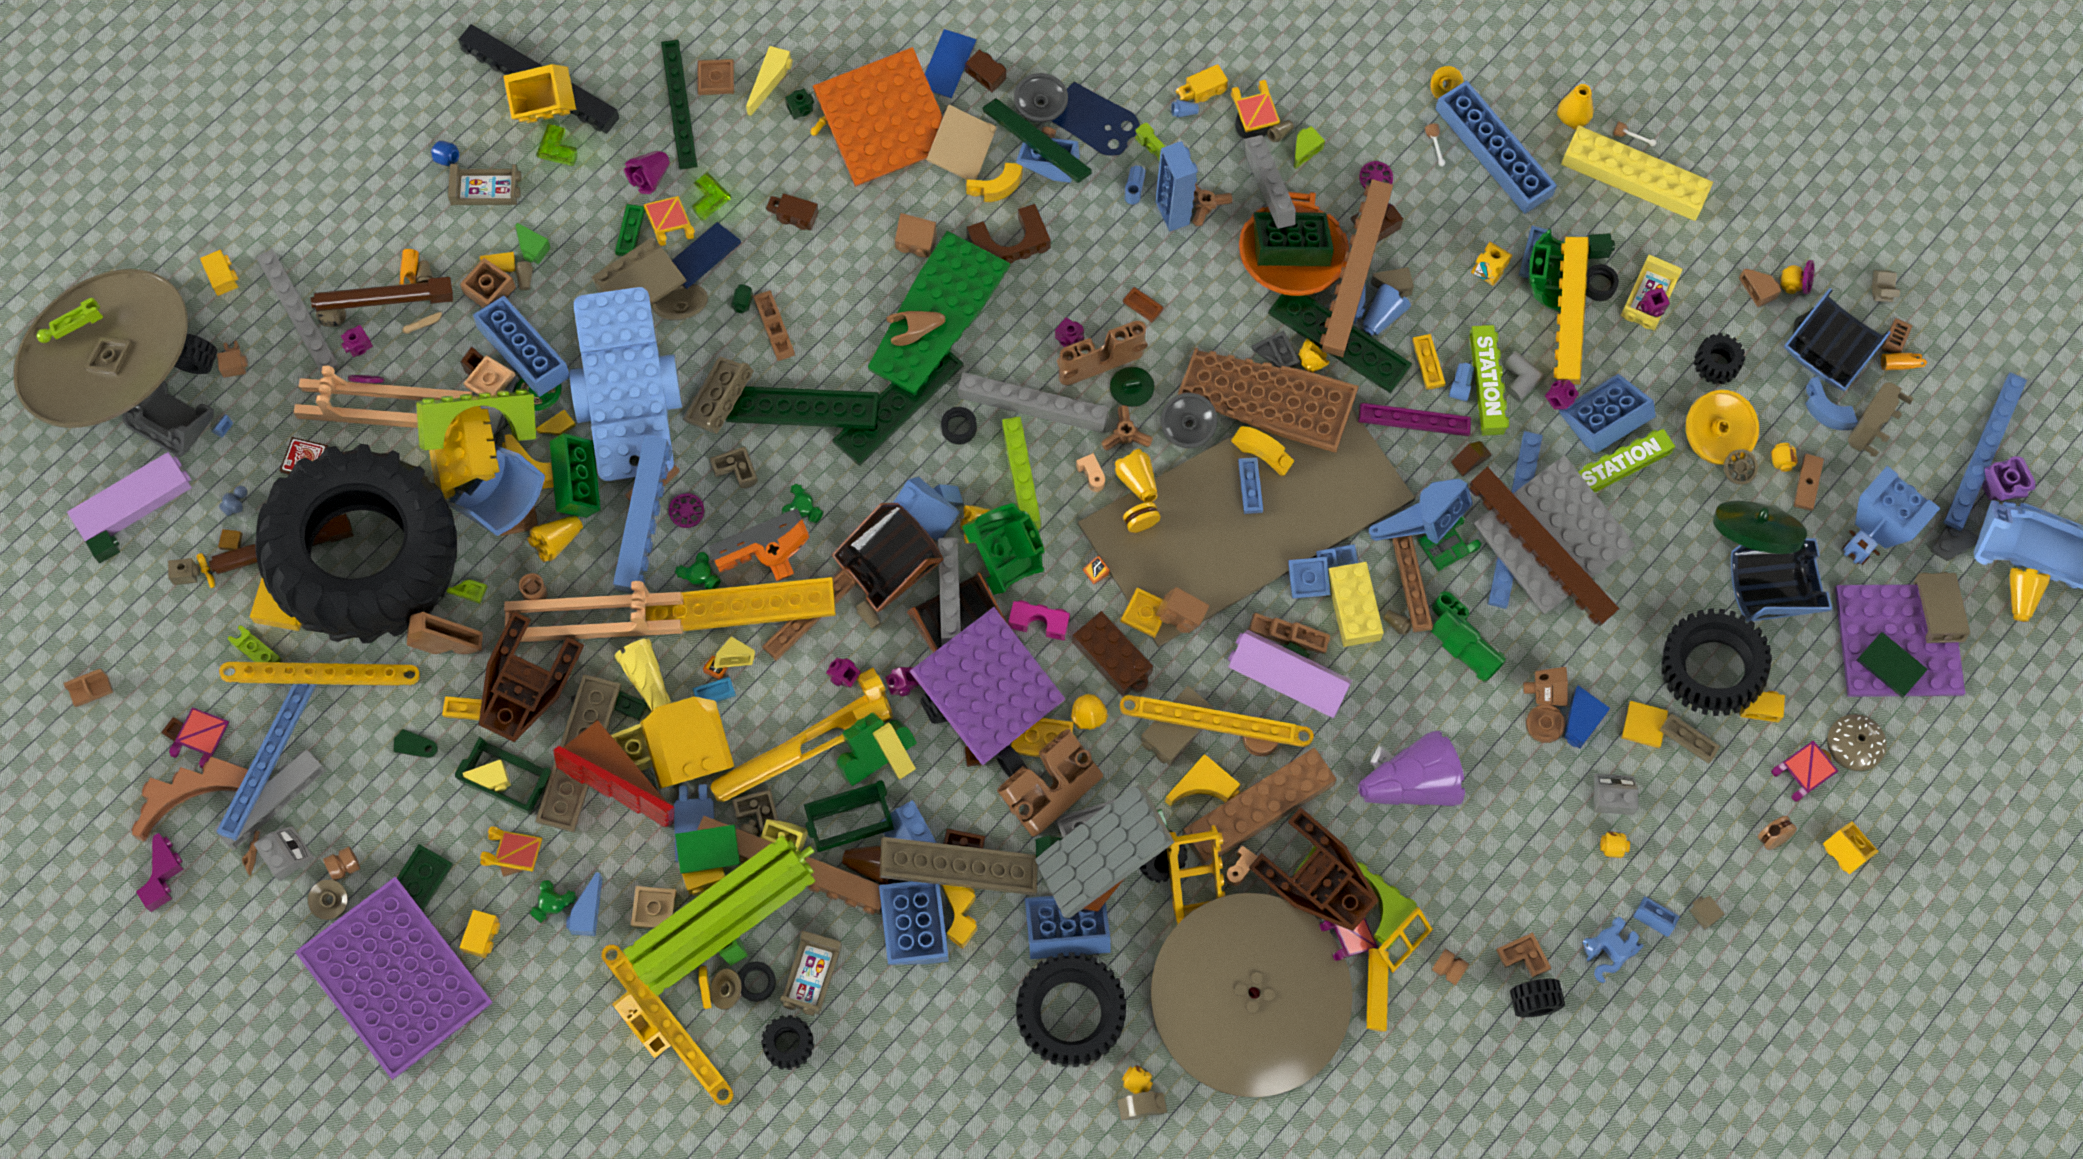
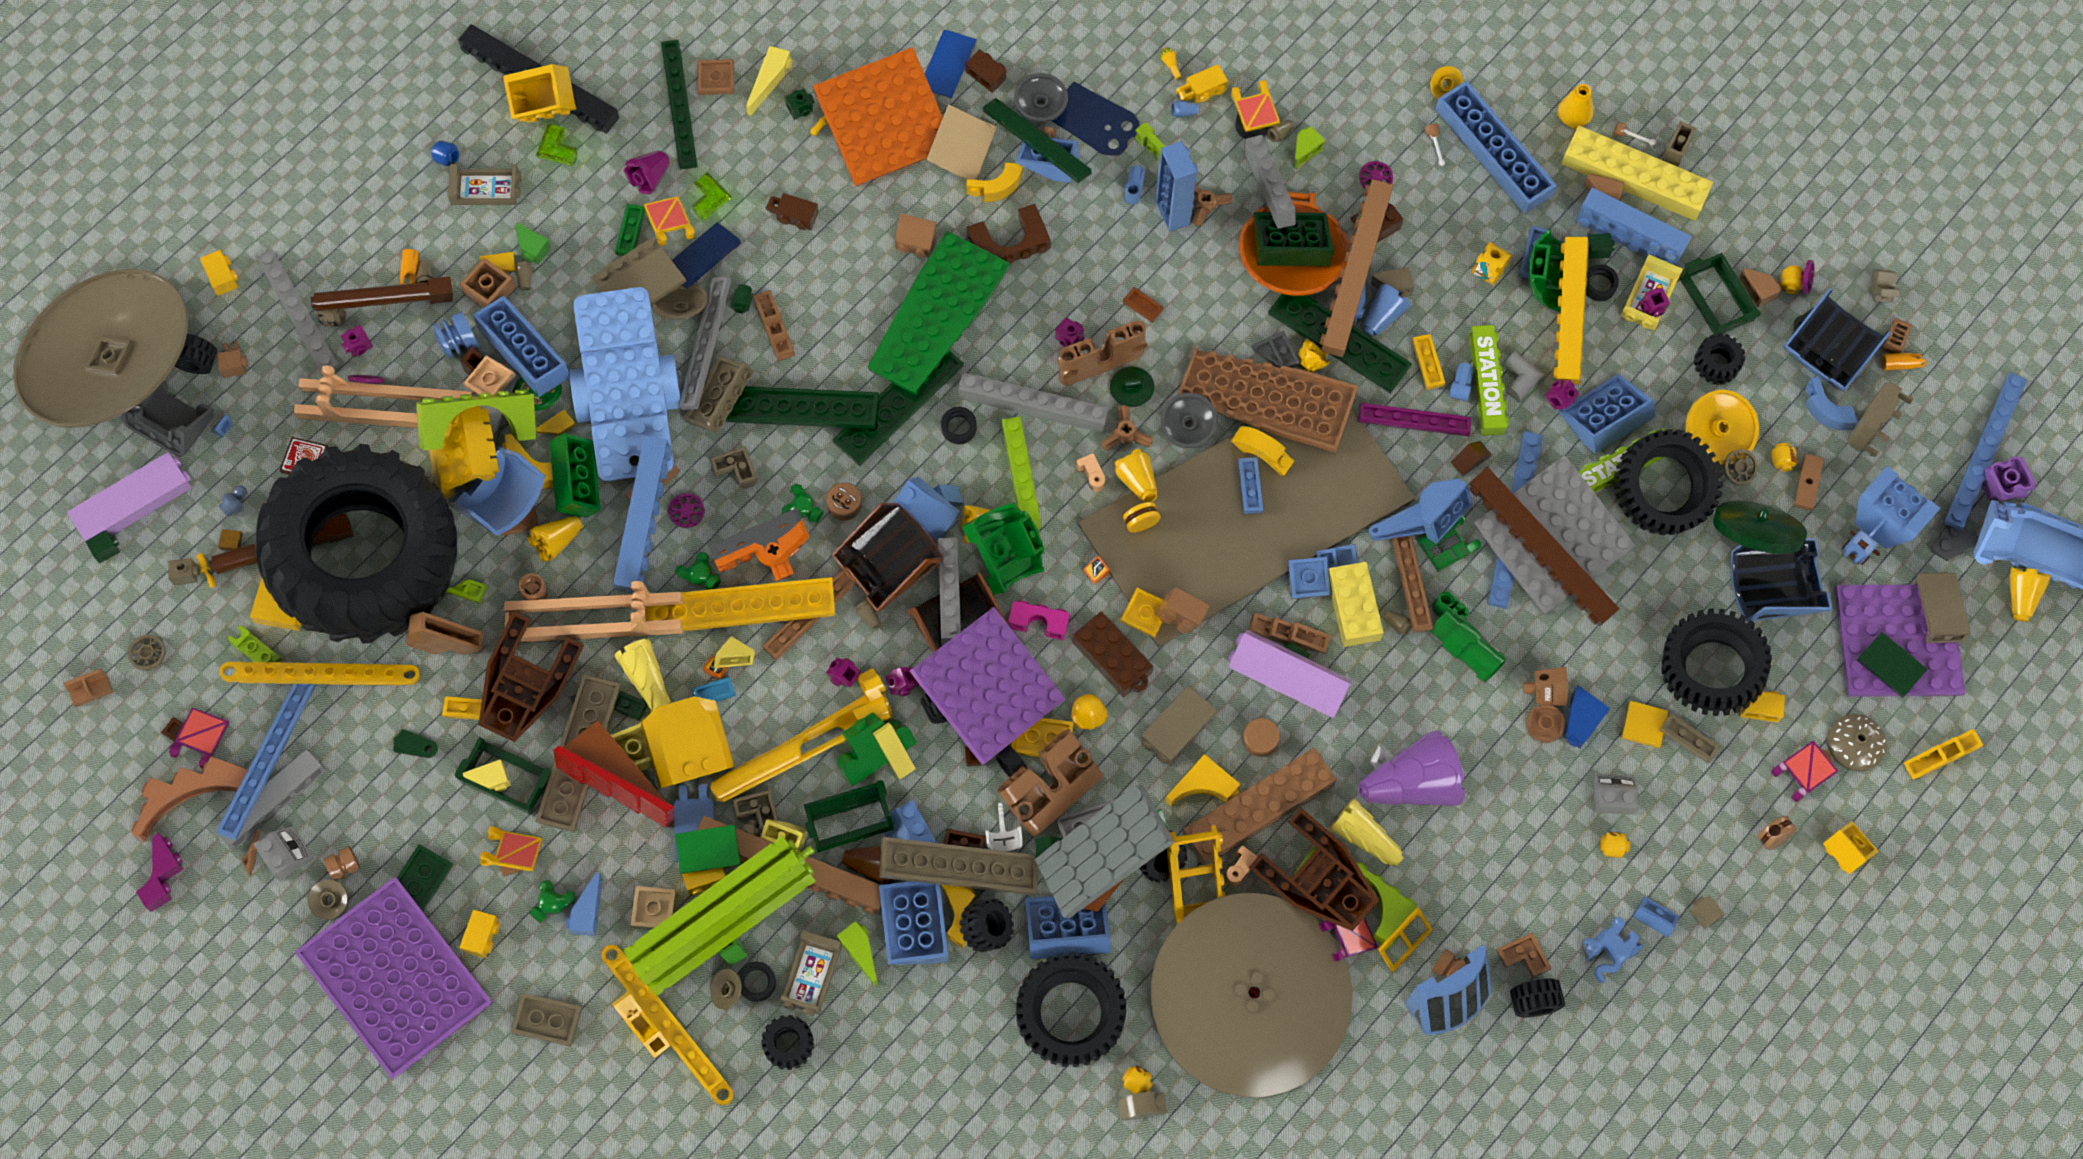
(71, 321): lime plate -> none
(146, 652): none -> dark tan wheel
(422, 323): tan piece -> none
(455, 335): none -> medium blue wheel
(546, 1020): none -> dark tan plate
(705, 343): none -> light grey plate
(705, 987): yellow tile -> none
(844, 501): none -> medium nougat head
(856, 943): none -> lime slope
(918, 325): medium nougat animal -> none
(998, 922): none -> black tyre
(1012, 844): none -> white helmet
(1169, 58): none -> yellow piece
(1216, 720): yellow plate -> none
(1361, 829): none -> light yellow cone
(1377, 991): yellow tile -> none
(1454, 999): none -> medium blue windscreen
(1608, 186): none -> medium nougat slope
(1632, 227): none -> medium blue brick
(1679, 143): none -> dark tan brick
(1696, 462): none -> black tyre
(1733, 285): none -> dark green piece
(1943, 754): none -> yellow slope

